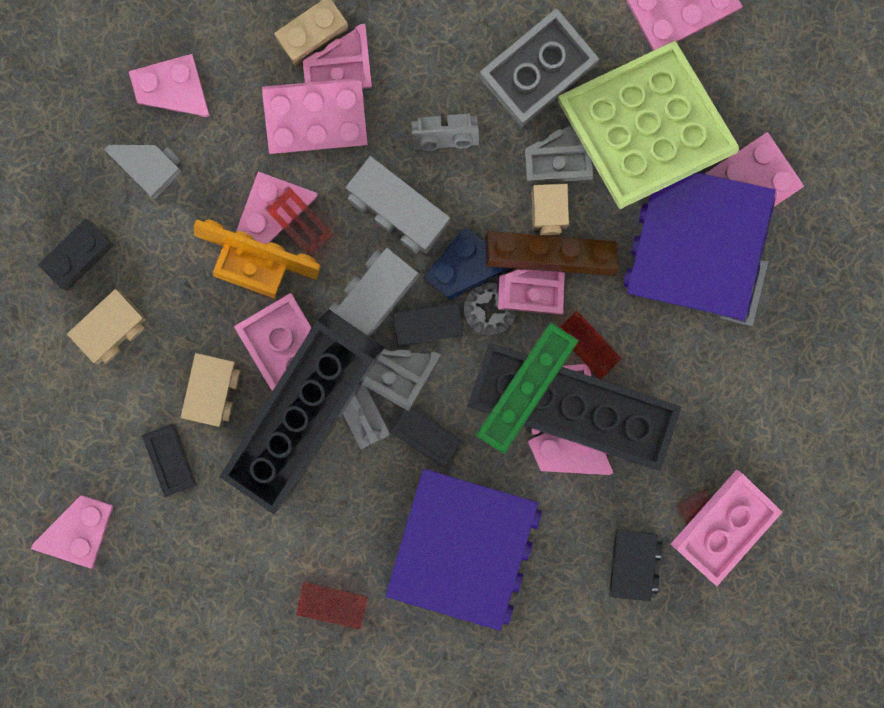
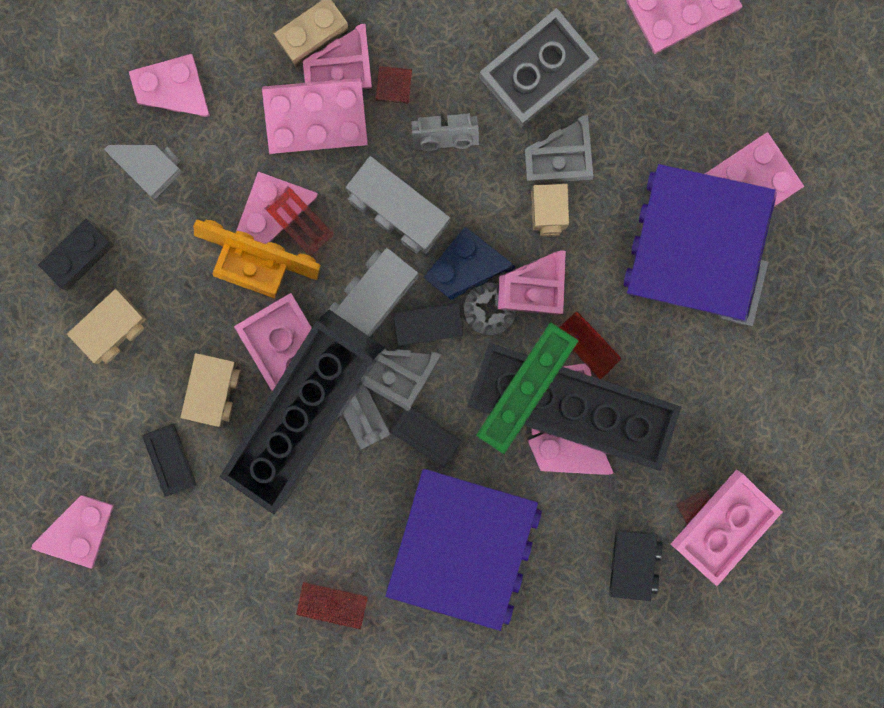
(394, 85): none -> clear red plate
(551, 253): reddish brown plate -> none
(648, 124): yellowish green plate -> none

